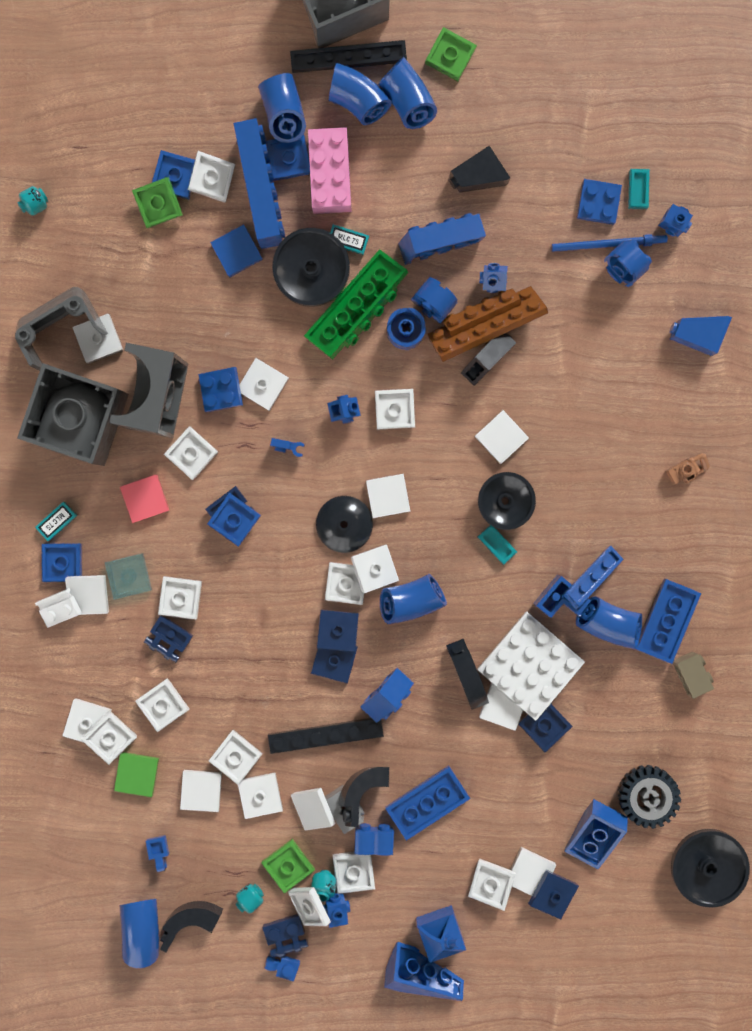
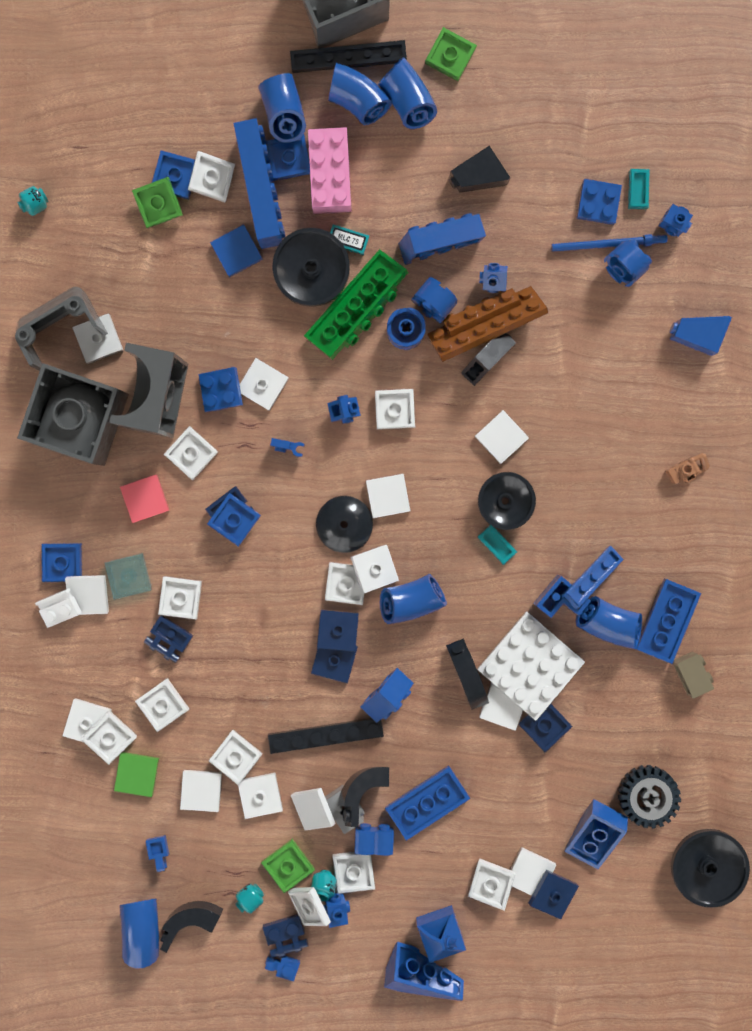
(56, 521): tile -> none

